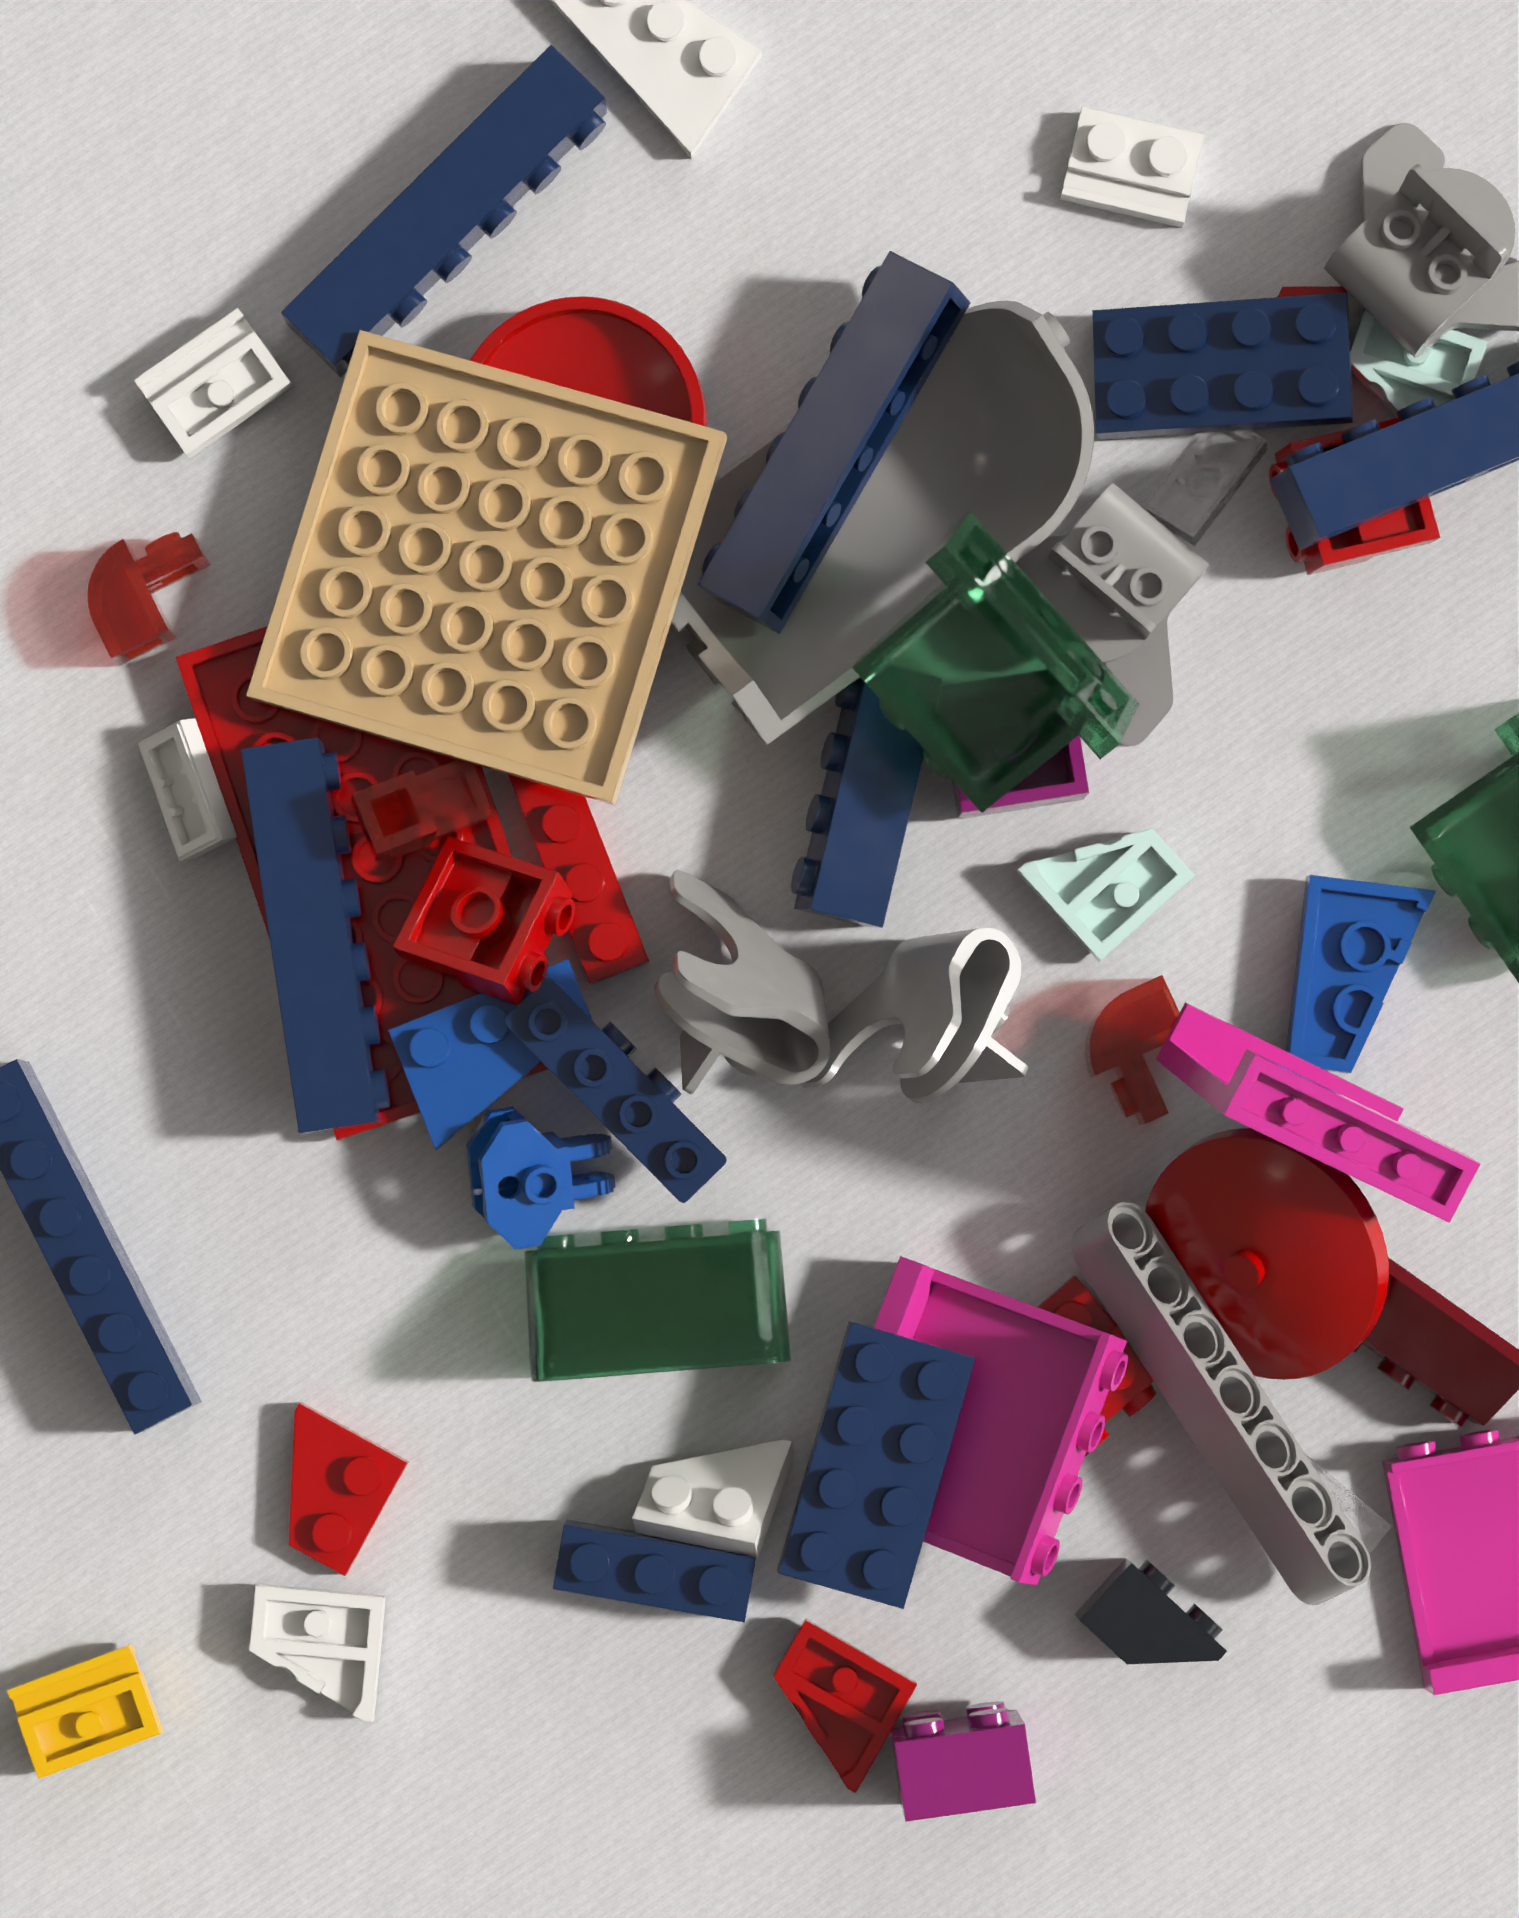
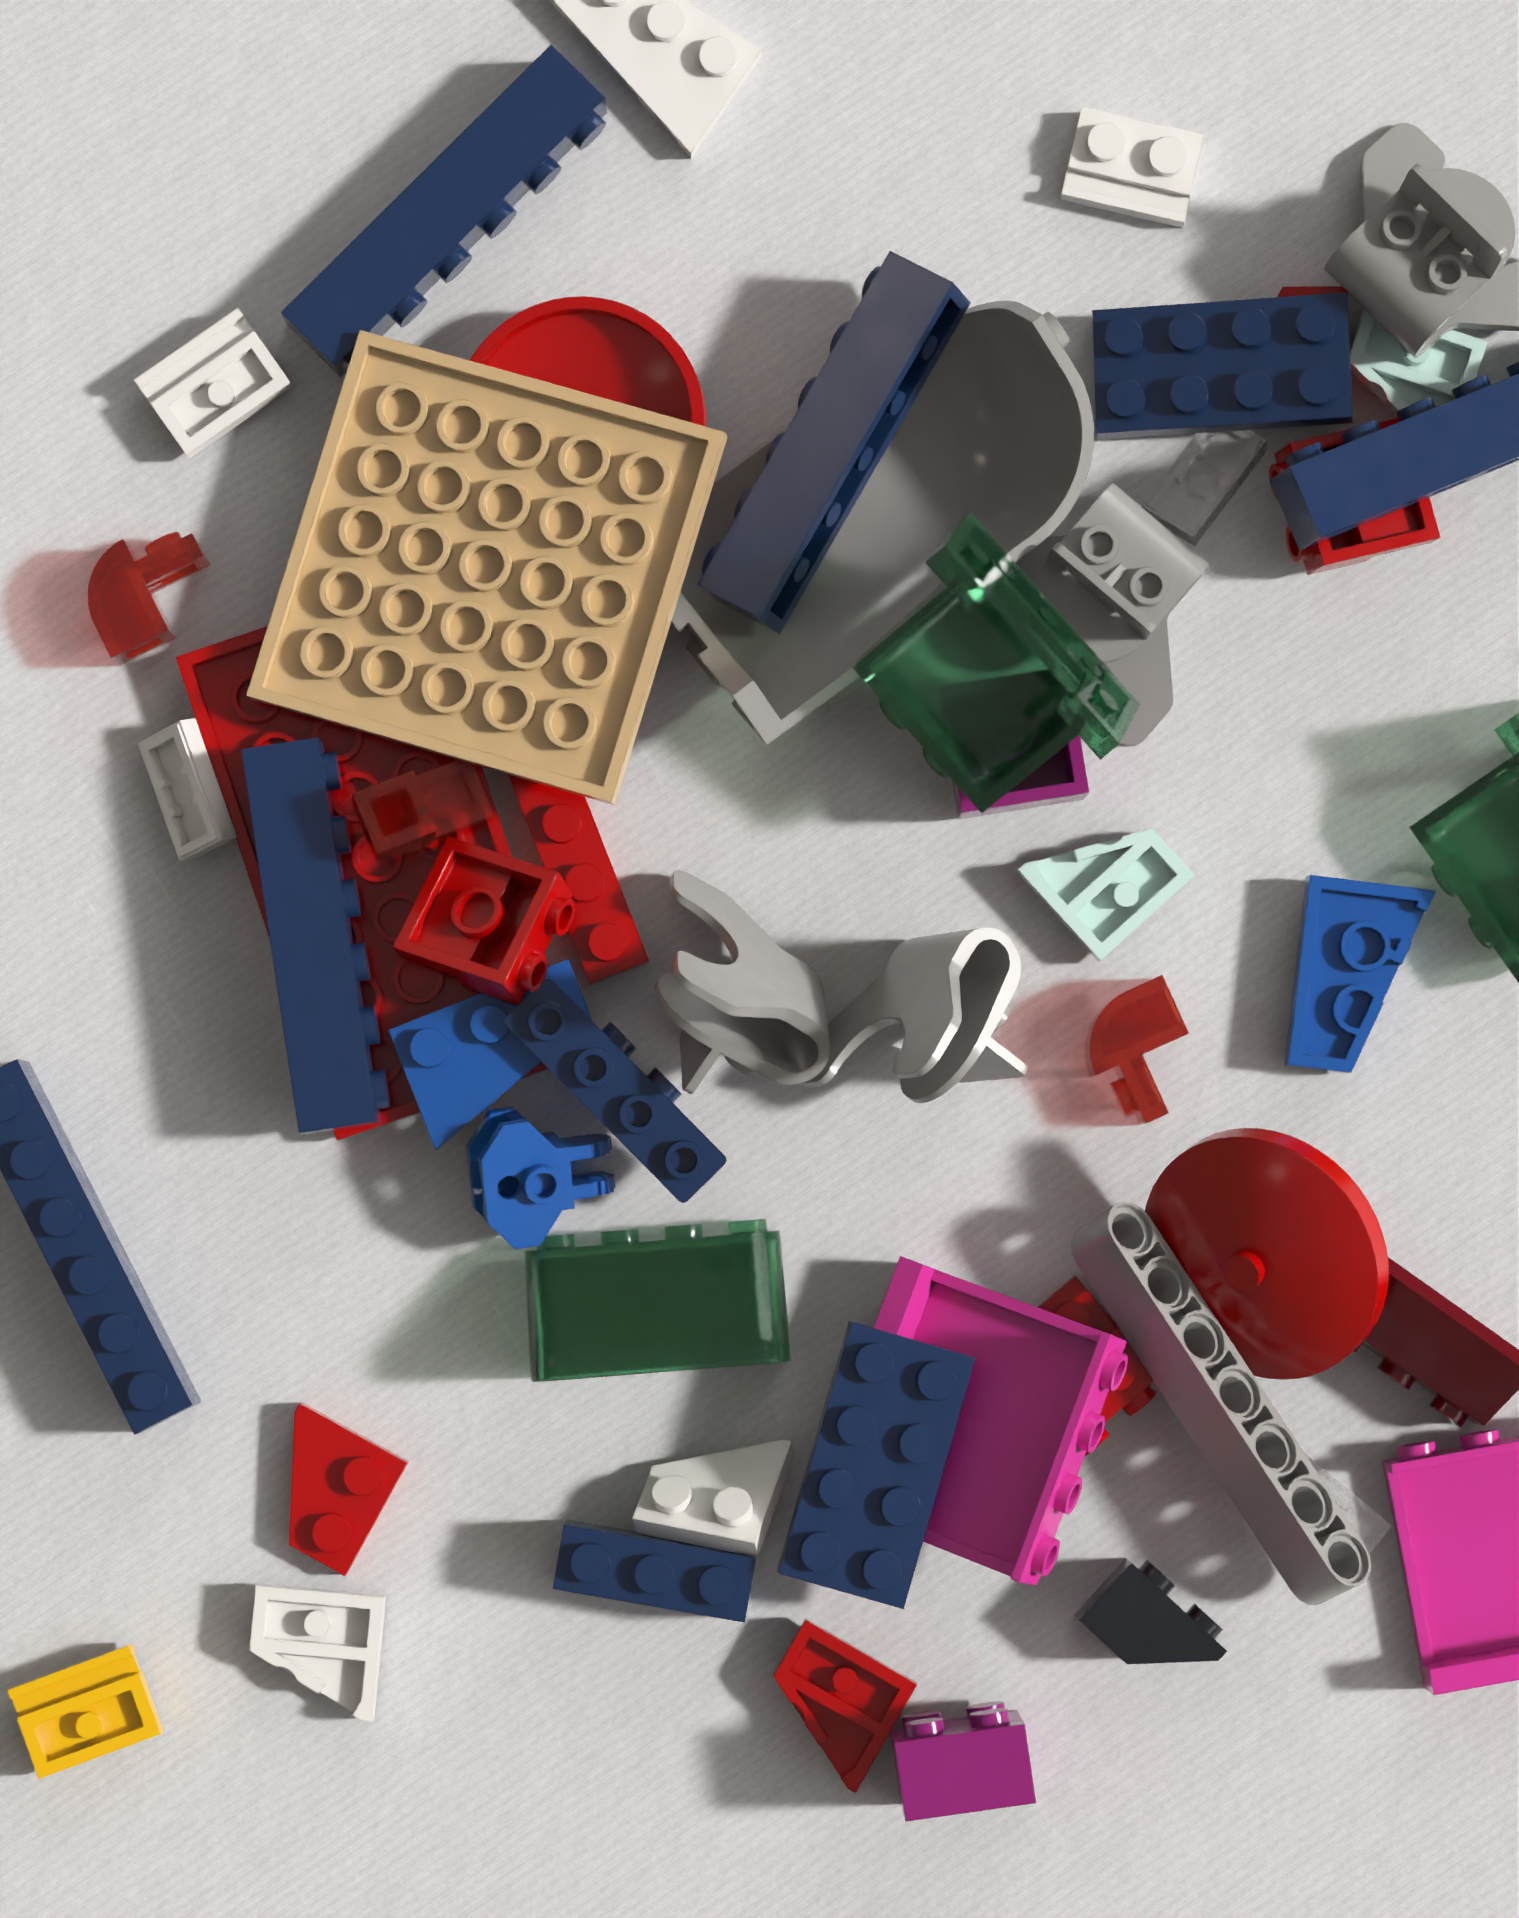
(859, 815): dark blue brick -> none
(1314, 1112): dark pink panel -> none

